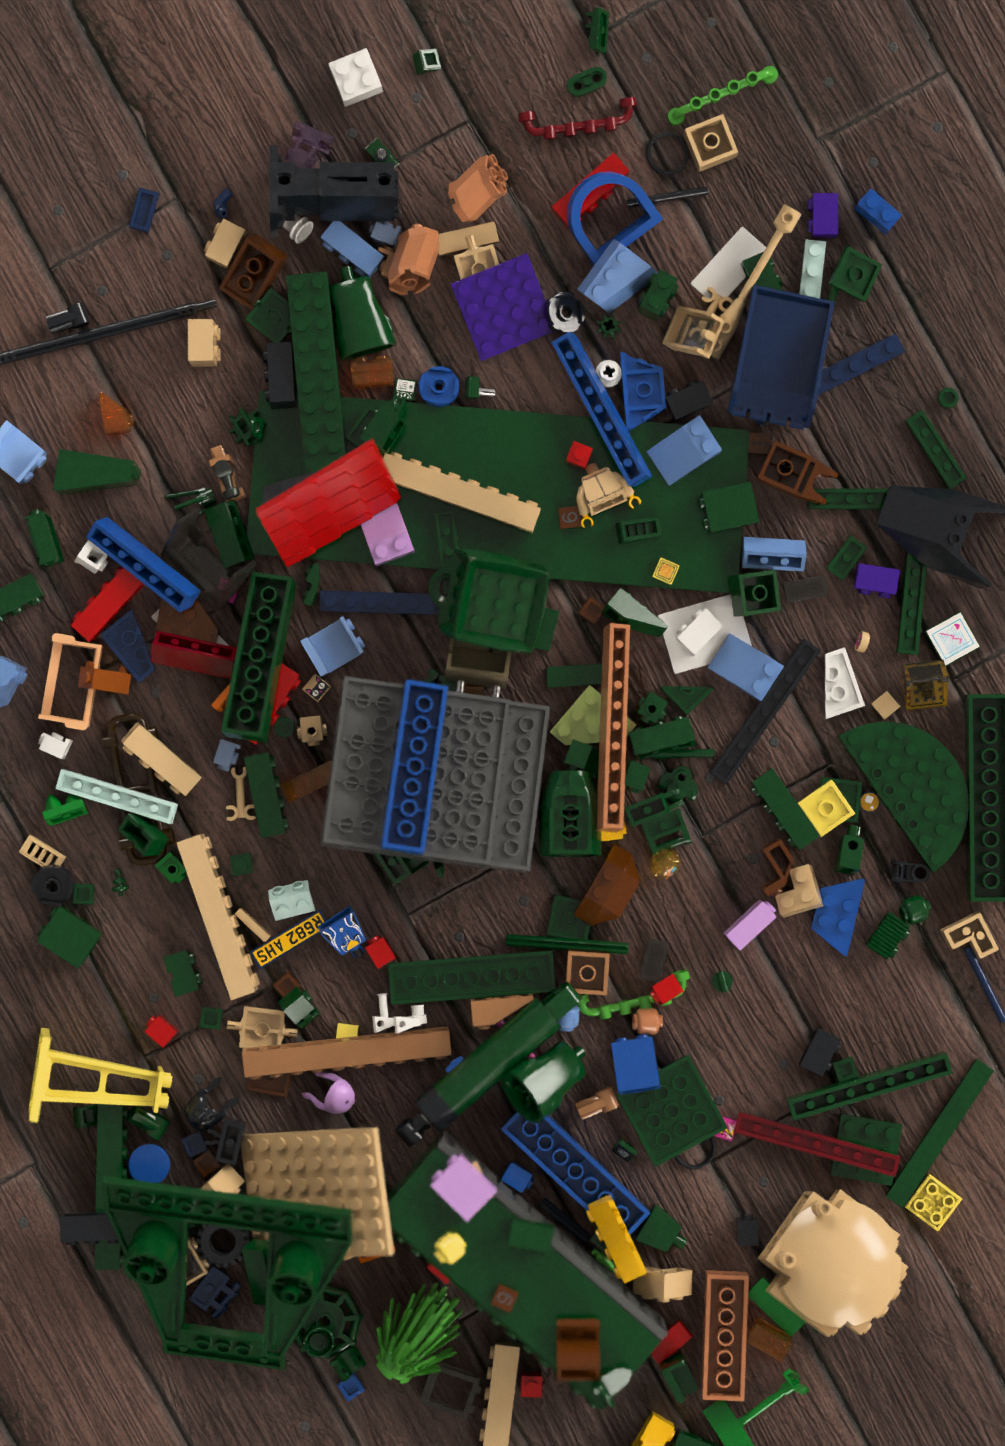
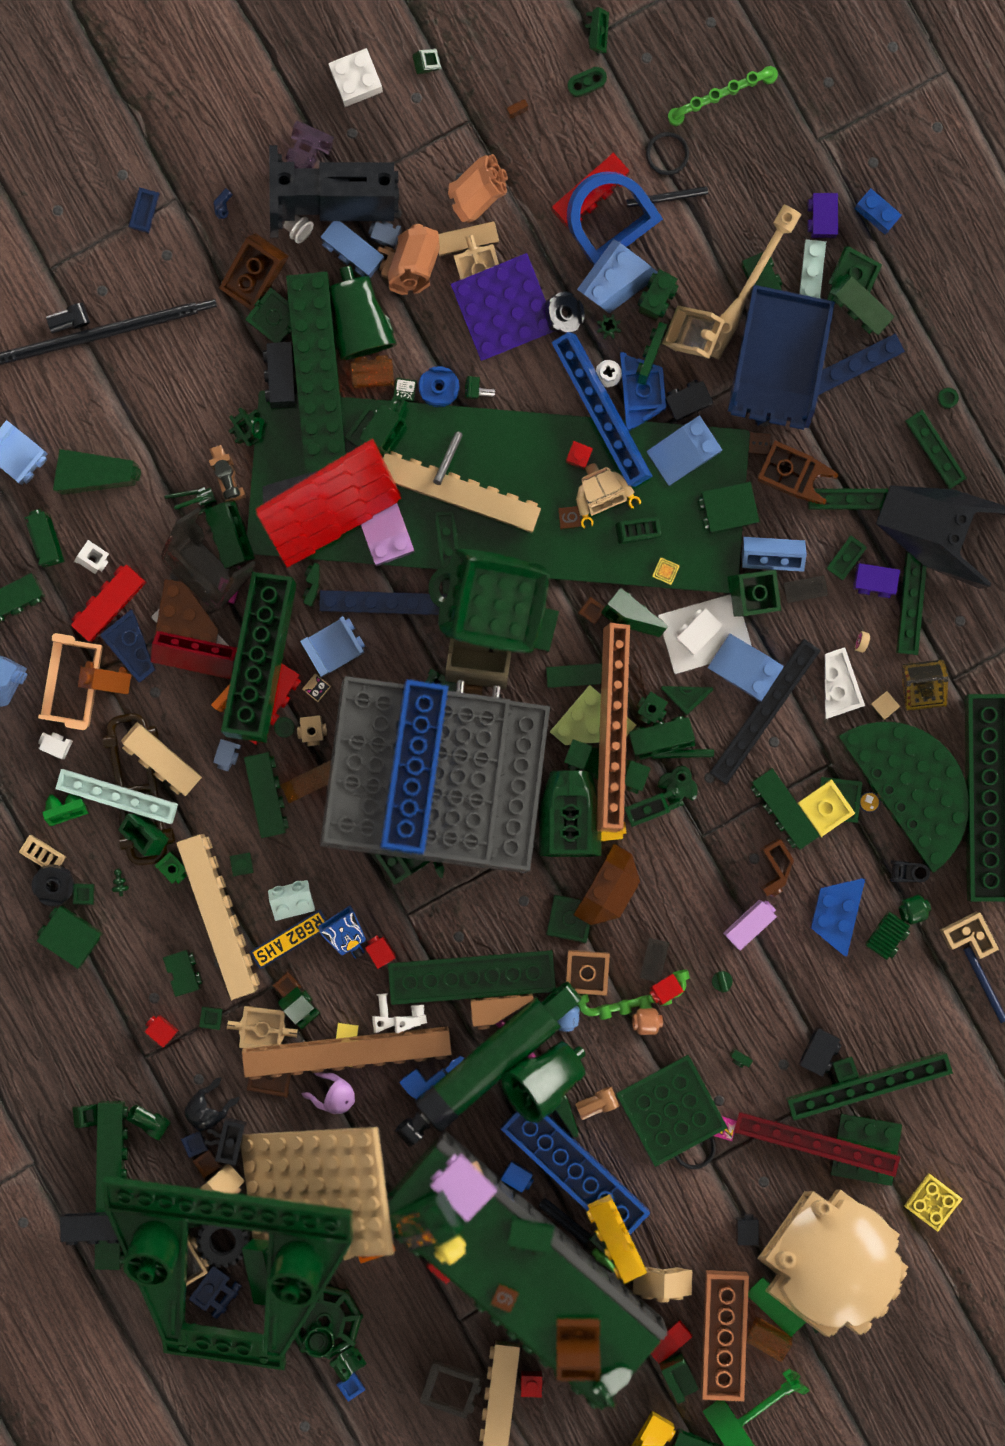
(46, 1057): light yellow piece -> none
(115, 417): clear orange slope -> none
(143, 564): blue brick -> none
(149, 1163): blue tile -> none
(203, 343): tan brick -> none
(225, 243): tan brick -> none
(240, 811): tan bar -> none
(250, 922): tan tile -> none
(380, 153): dark green piece -> none
(403, 1351): bright green plant -> none
(416, 1084): none -> blue brick
(427, 1223): none -> dark green slope
(447, 458): none -> dark grey bar
(517, 109): none -> reddish brown tile
(566, 1115): none -> dark green slope
(567, 944): dark green axle -> none
(588, 126): dark red bar -> none
(624, 1150): slope -> none
(635, 1064): blue brick -> none
(650, 353): none -> dark green plate
(660, 1230): dark green torso -> none
(664, 826): dark green plate -> none
(665, 864): clear yellow head -> none
(710, 143): tan brick -> none
(716, 301): tan bar -> none
(725, 269): white sticker -> none
(740, 1059): none -> dark green plate
(805, 893): tan brick -> none
(849, 860): dark green torso -> none
(861, 305): none -> dark green brick
(939, 1133): dark green tile -> none
(952, 638): white tile -> none

